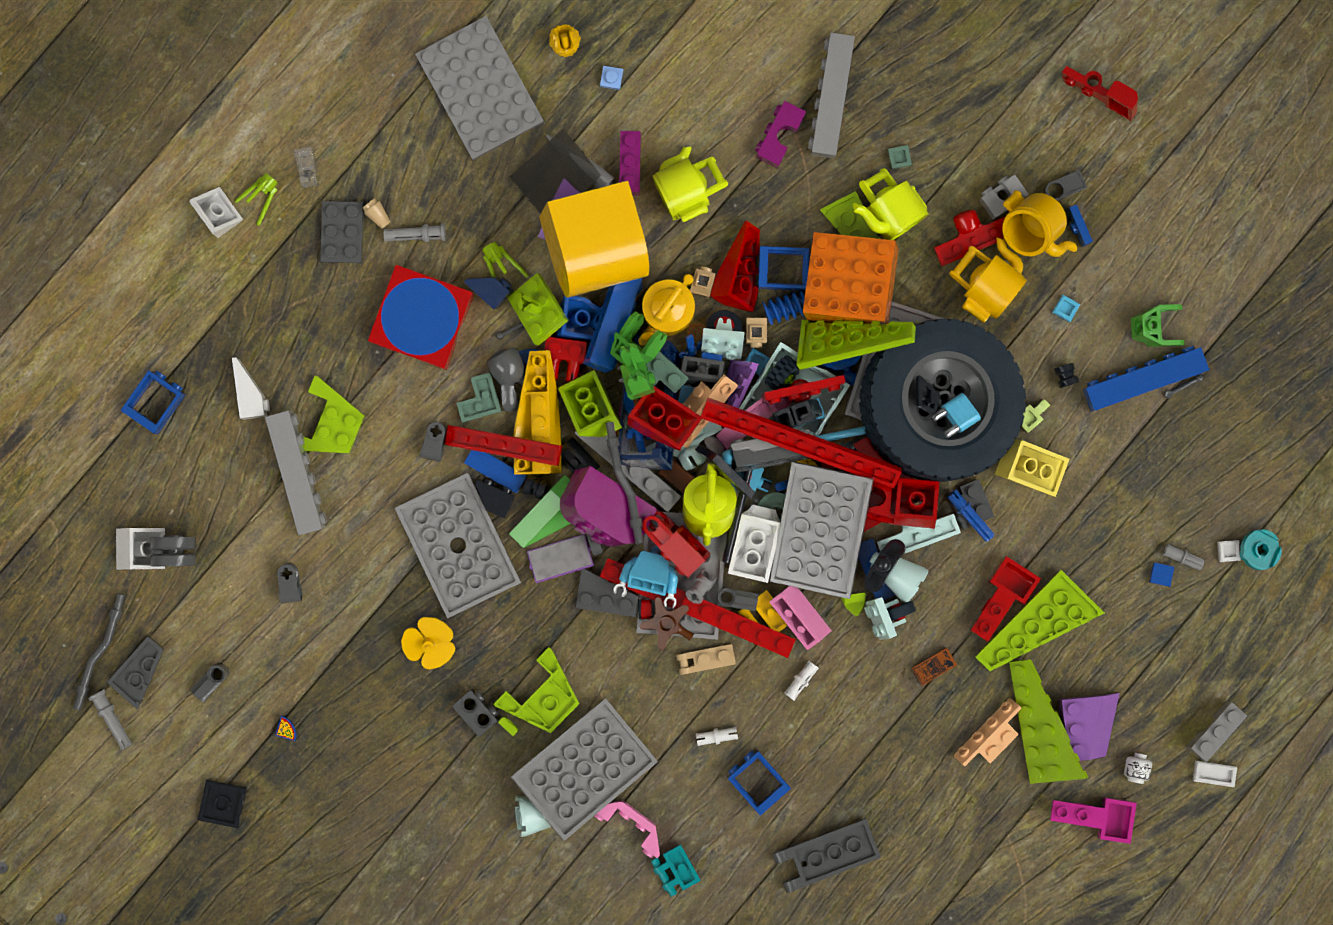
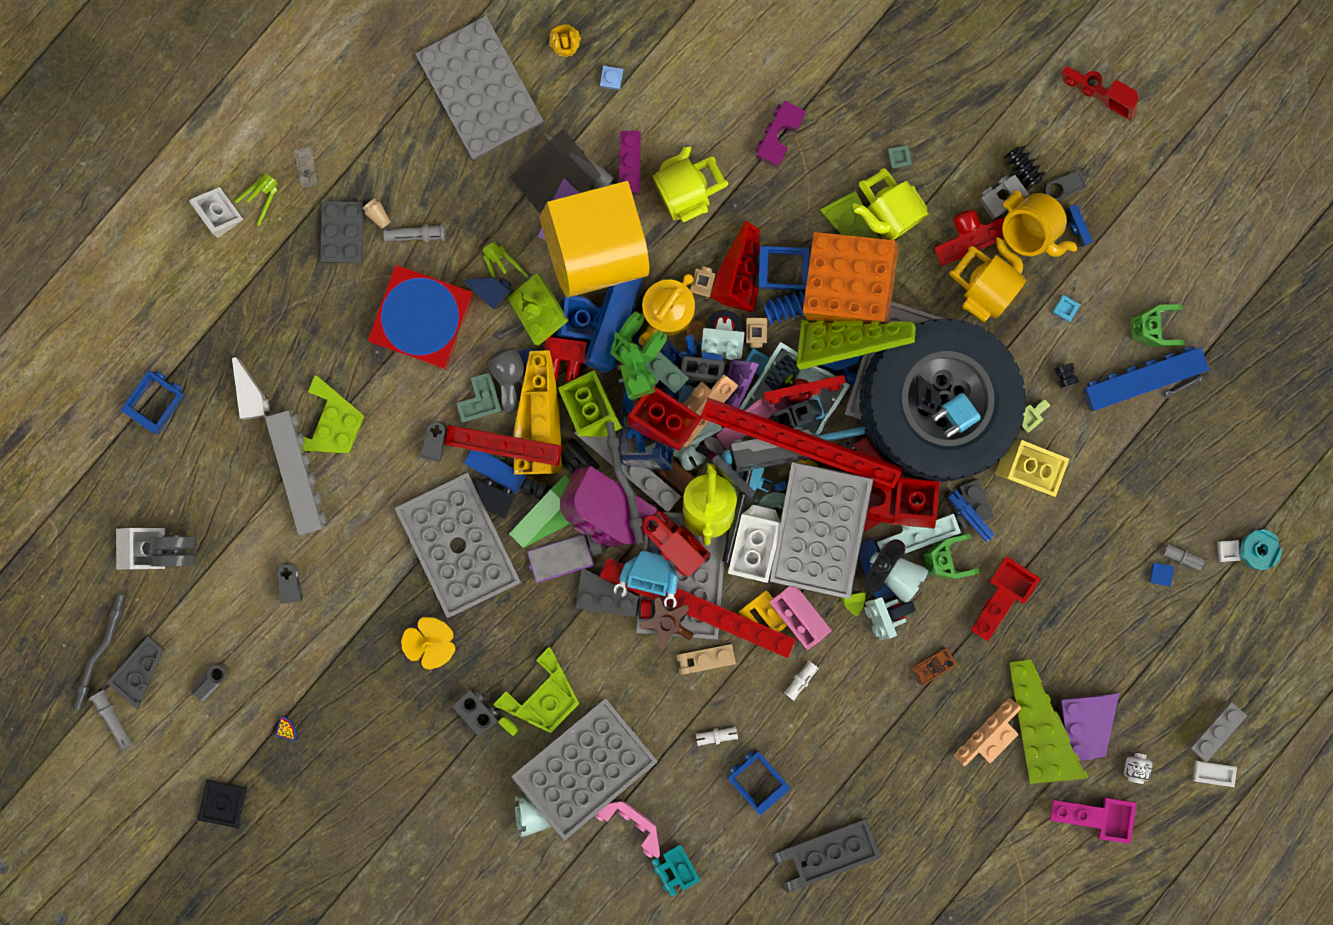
(700, 587): light grey piece -> none
(740, 599): dark grey piece -> none
(832, 96): light grey brick -> none
(939, 560): none -> bright green piece
(1024, 166): none -> black piece
(1046, 616): lime wing -> none

